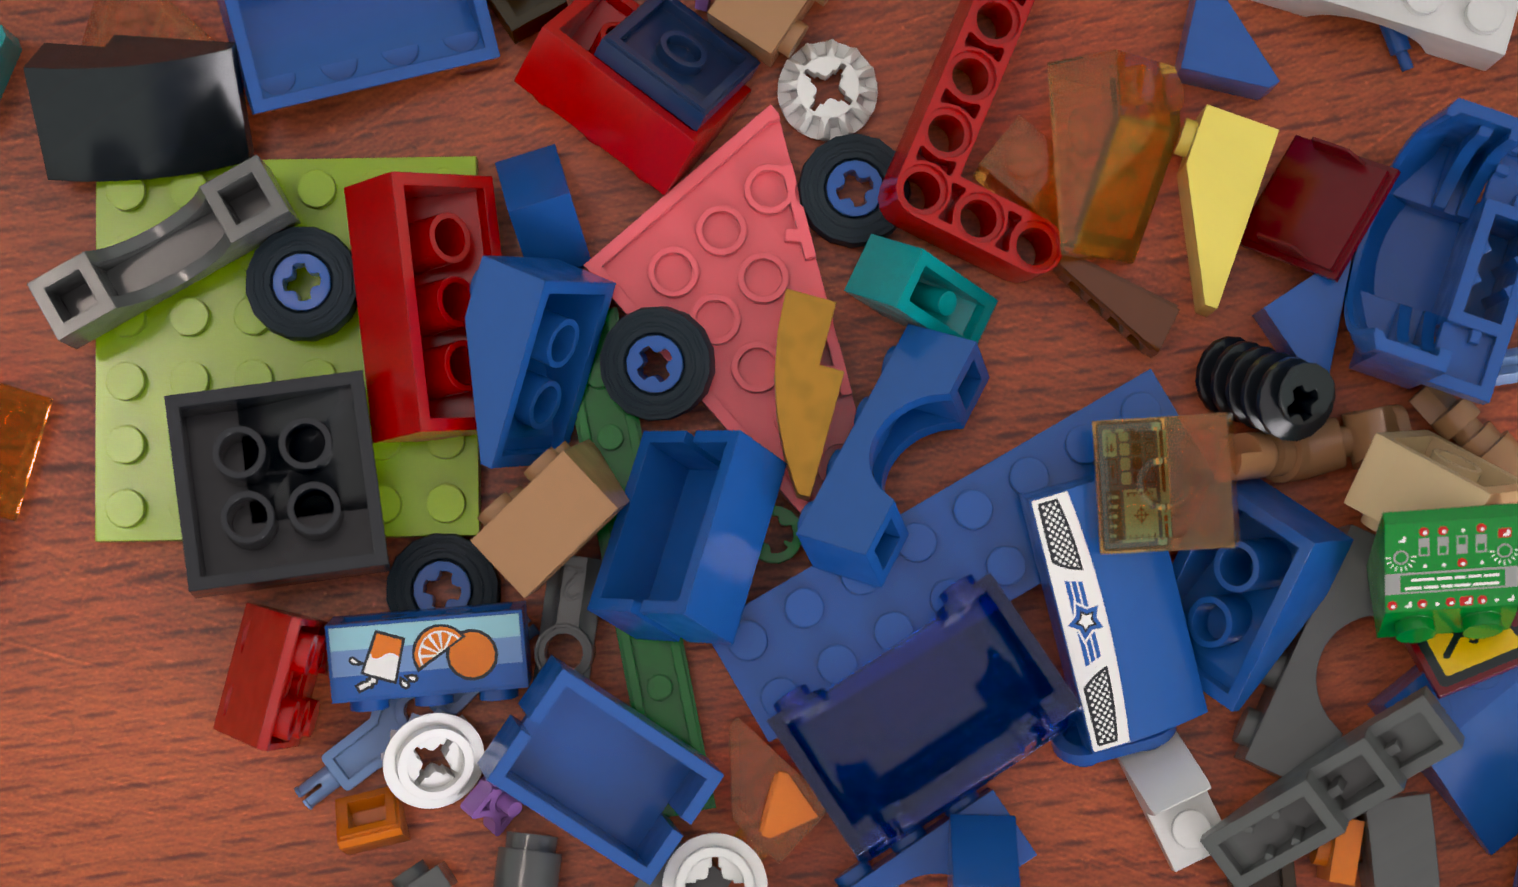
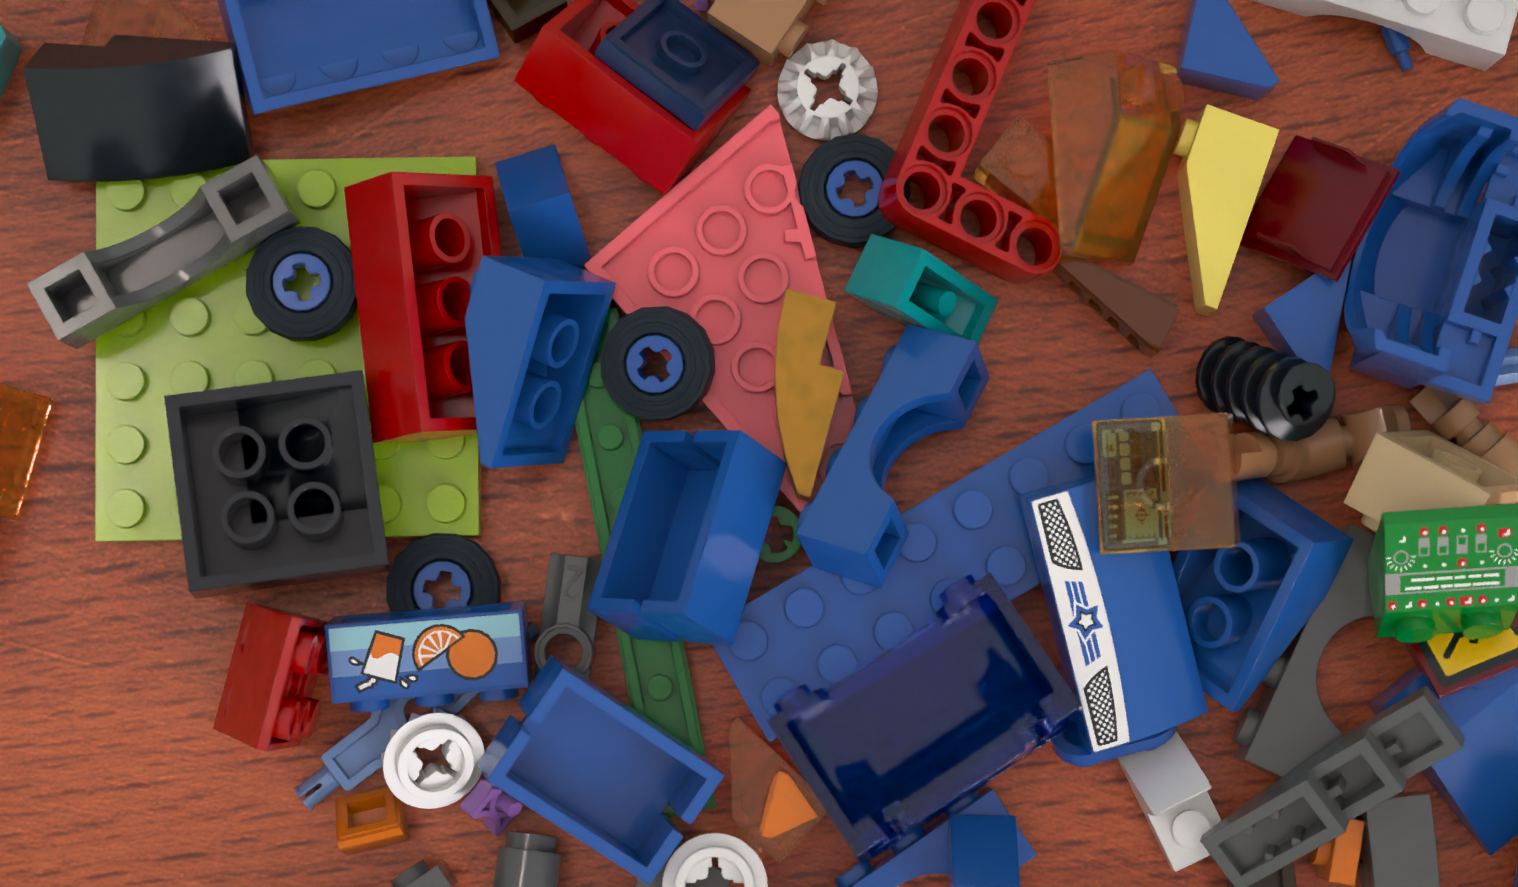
(552, 518): medium nougat slope -> none

